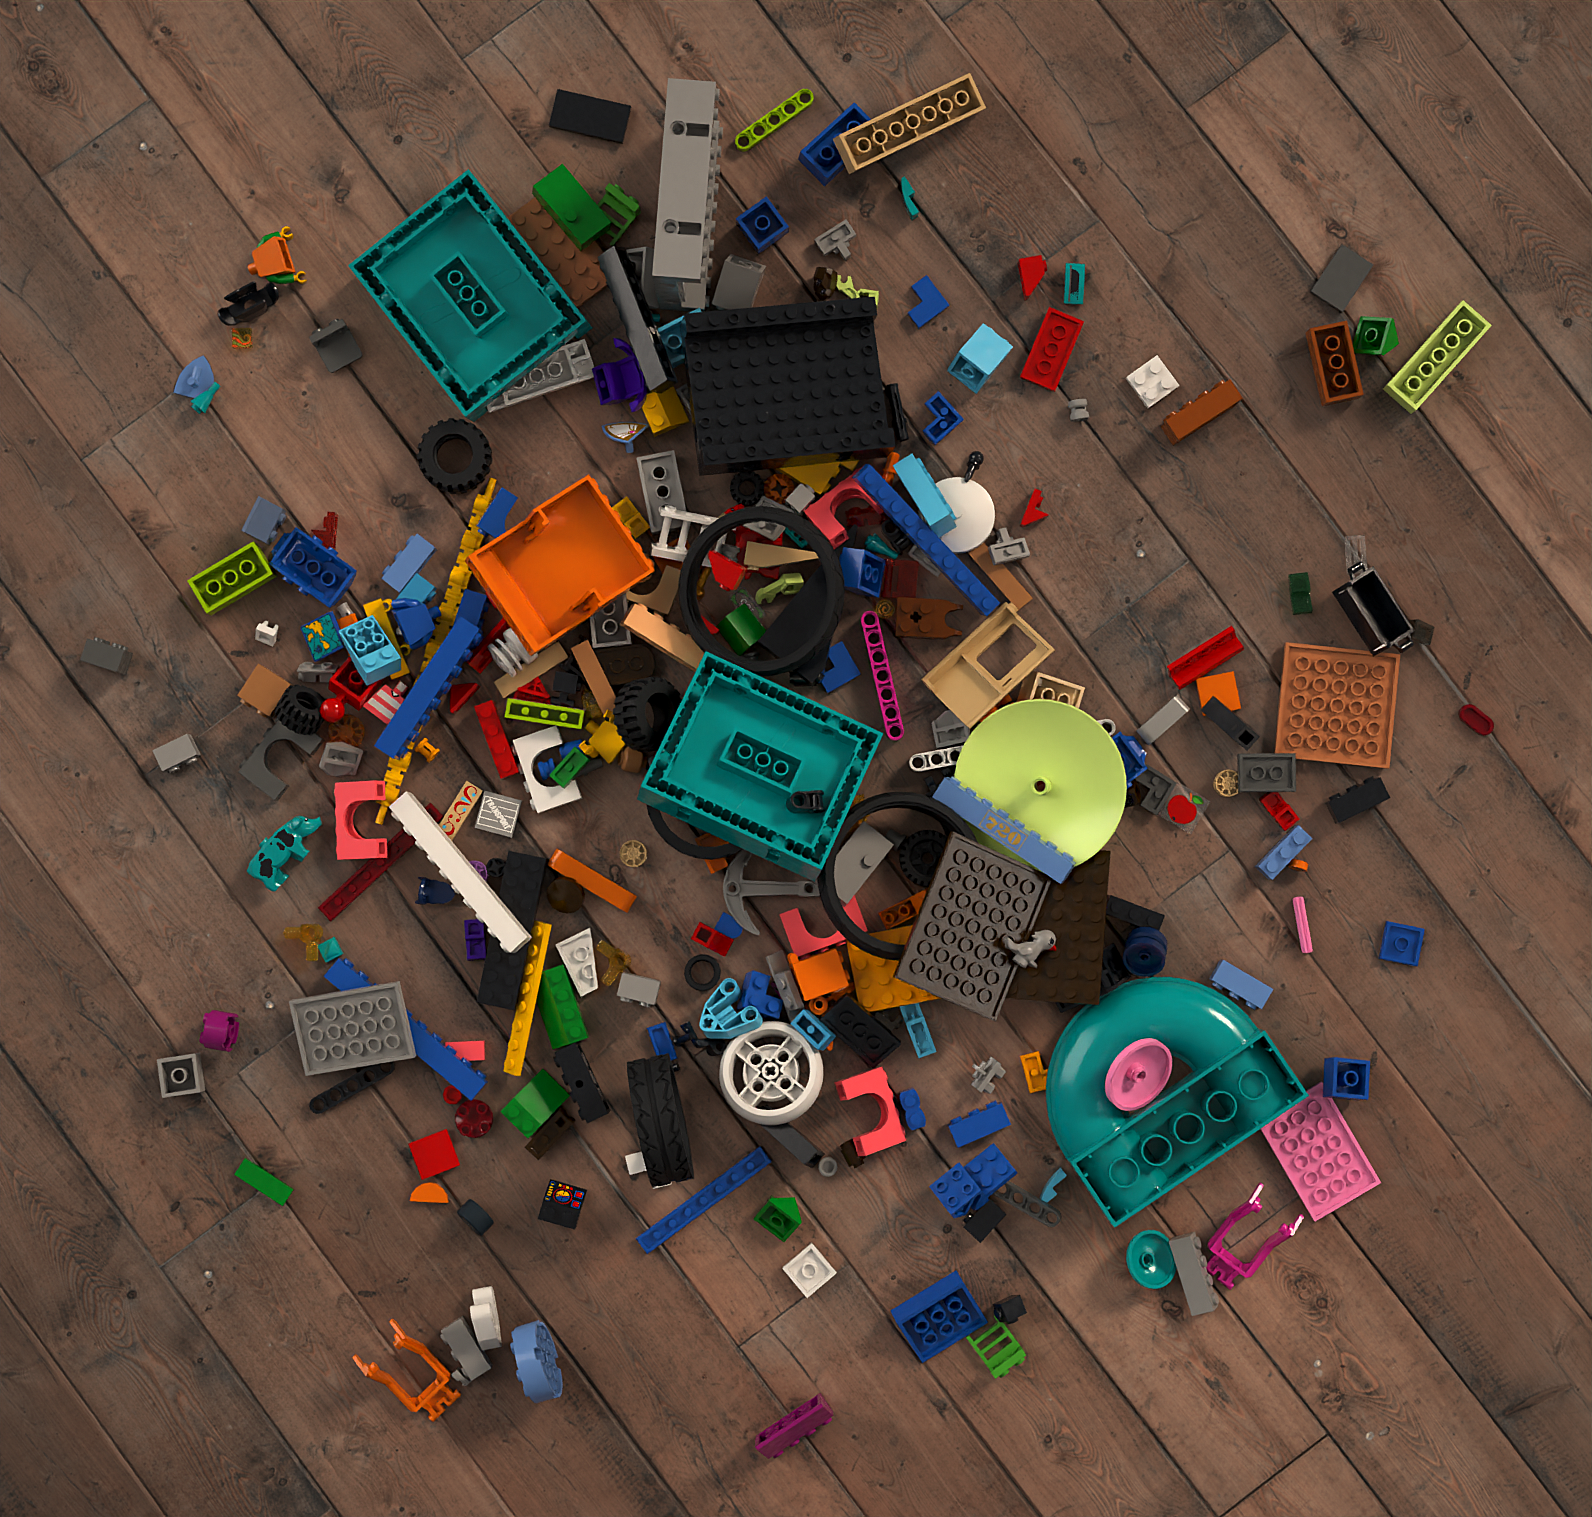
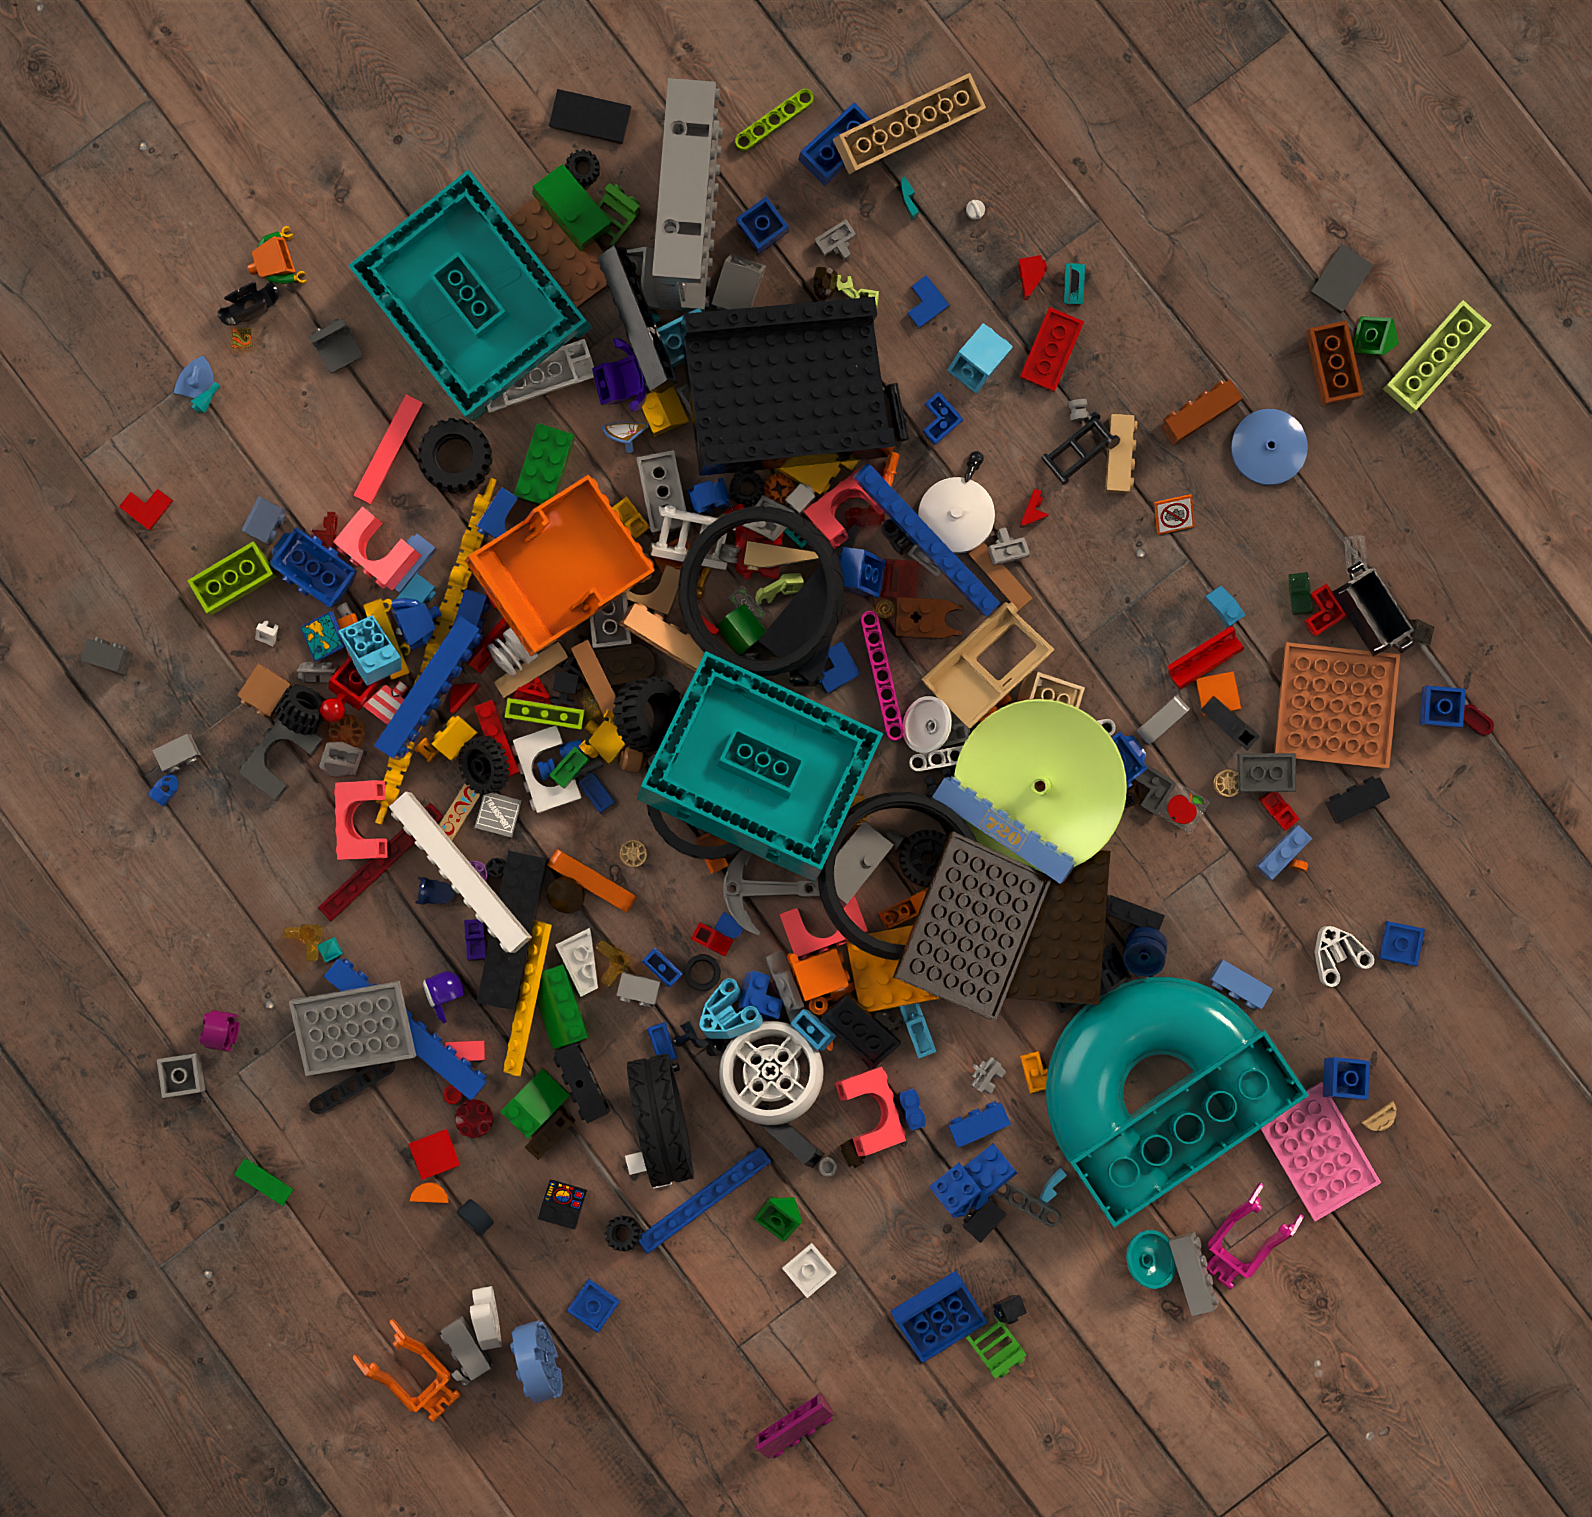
(149, 512): none -> red tile
(164, 789): none -> blue rock
(279, 849): teal animal -> none
(387, 570): none -> coral arch
(388, 449): none -> coral tile
(442, 989): none -> dark purple piece
(453, 737): none -> yellow slope
(484, 765): none -> black wheel
(544, 464): none -> green brick
(588, 157): none -> black tyre
(593, 1305): none -> blue tile
(596, 792): none -> blue tile
(612, 1229): none -> black tyre
(662, 967): none -> blue brick
(709, 496): none -> blue brick
(726, 571): red slope -> none
(810, 802): black piece -> none
(876, 544): teal cone -> none
(920, 722): none -> white dish
(926, 495): medium azure brick -> none
(975, 209): none -> white tile
(1028, 951): light grey animal -> none
(1092, 420): none -> black piece
(1120, 457): none -> tan brick
(1138, 1074): bright pink dish -> none
(1152, 381): white plate -> none
(1174, 514): none -> piece
(1225, 606): none -> dark azure slope
(1260, 462): none -> medium blue dish
(1302, 924): bright pink axle -> none
(1324, 960): none -> white connector
(1329, 612): none -> red brick
(1382, 1118): none -> tan plate
(1442, 706): none -> blue brick

